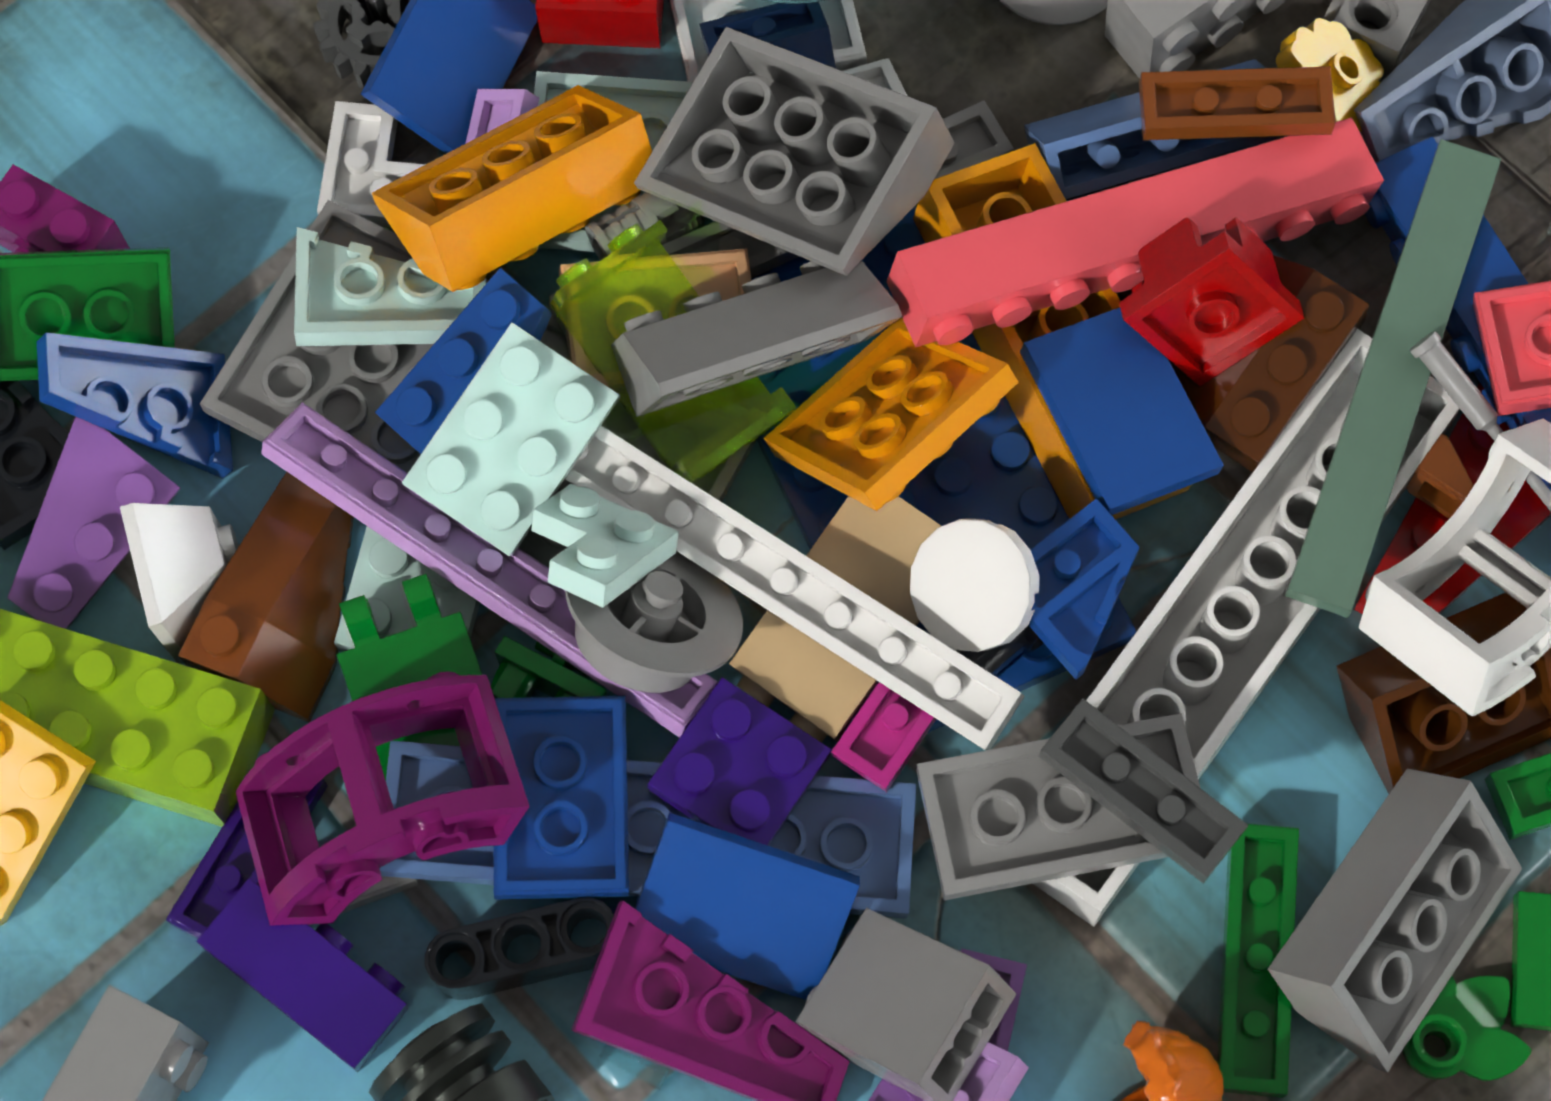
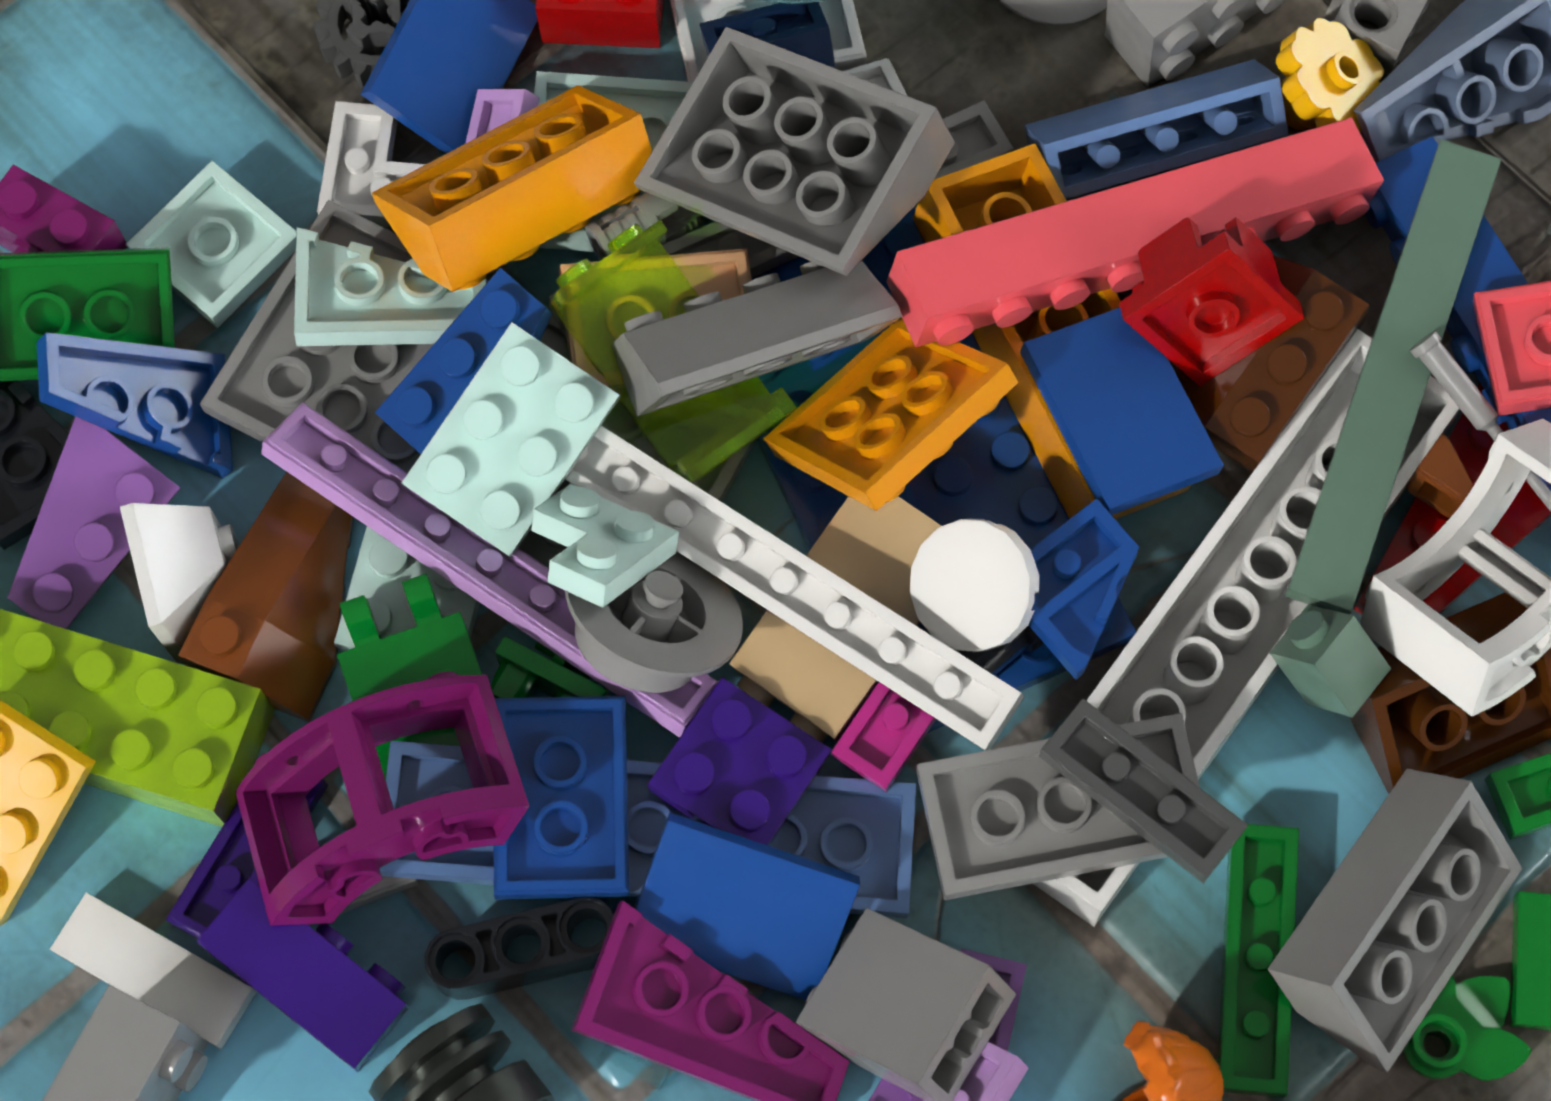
(153, 969): none -> white tile
(218, 242): none -> light aqua plate
(1236, 103): dark orange plate -> none
(1330, 660): none -> sand green brick

